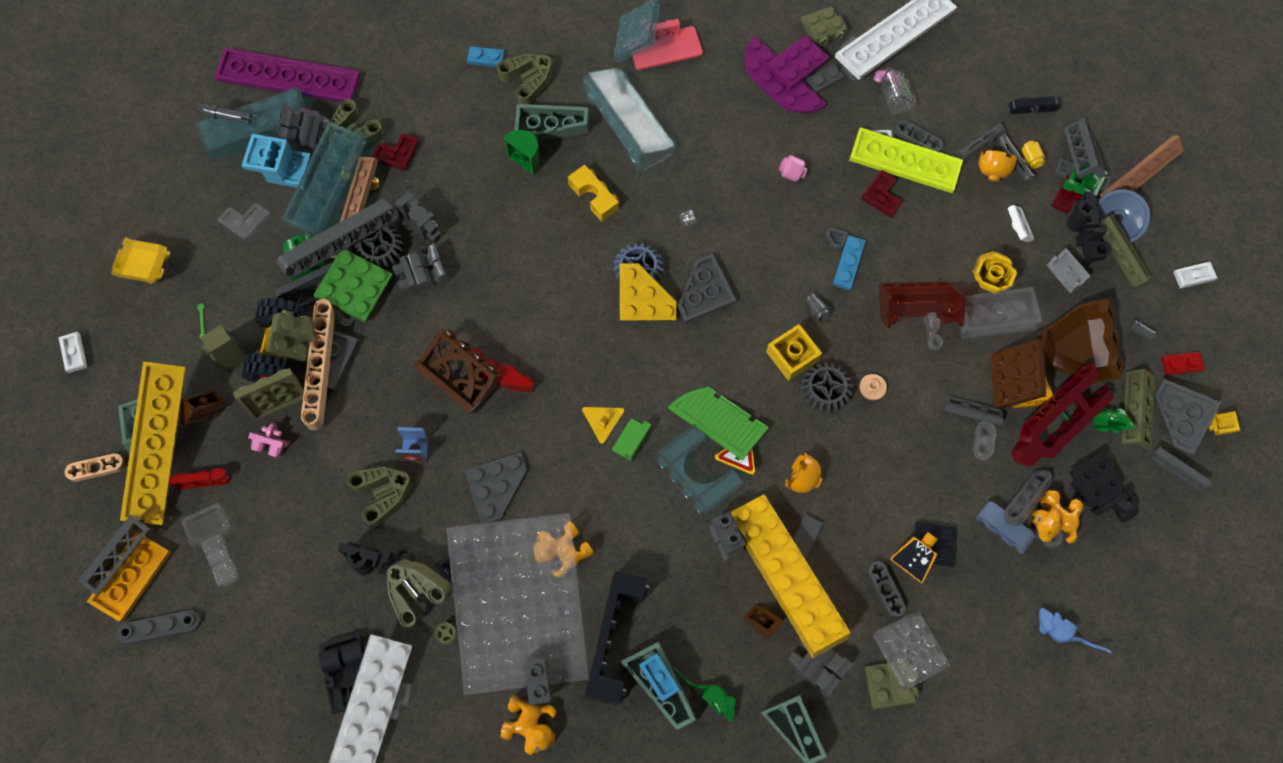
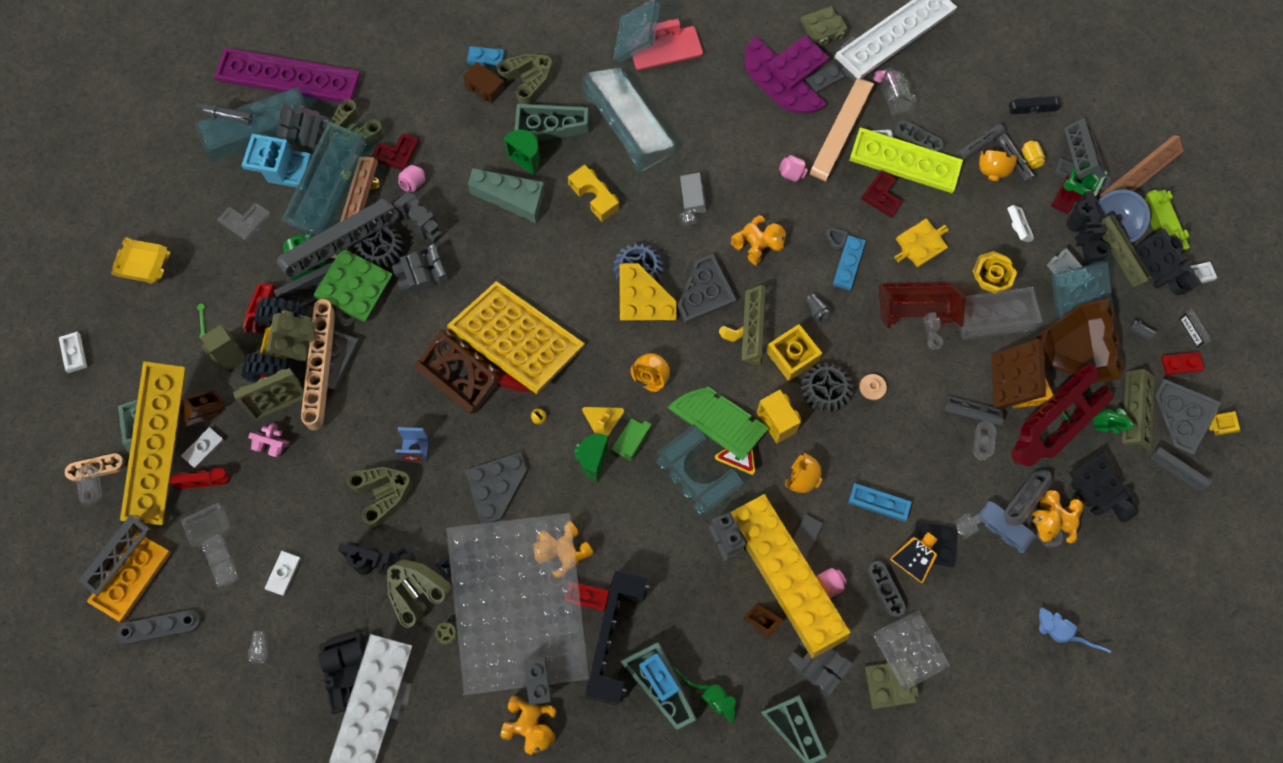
(90, 485): none -> clear plate
(202, 448): none -> white plate
(258, 648): none -> clear cone
(262, 291): none -> red hinge
(282, 573): none -> white plate
(411, 178): none -> bright pink head
(484, 83): none -> reddish brown brick
(508, 192): none -> sand green wedge
(516, 337): none -> yellow plate
(536, 419): none -> yellow hinge
(591, 455): none -> green brick
(593, 597): none -> red plate
(651, 369): none -> light orange cylinder
(693, 193): none -> light grey hinge
(730, 334): none -> yellow arm
(753, 325): none -> olive fence
(772, 237): none -> light orange animal
(779, 416): none -> yellow brick
(832, 582): none -> bright pink head
(842, 127): none -> light nougat beam
(879, 502): none -> dark azure plate
(921, 243): none -> yellow plate
(968, 525): none -> clear plate
(1080, 287): none -> clear light blue plate
(1163, 216): none -> lime brick
(1164, 261): none -> black plate
(1194, 328): none -> tile

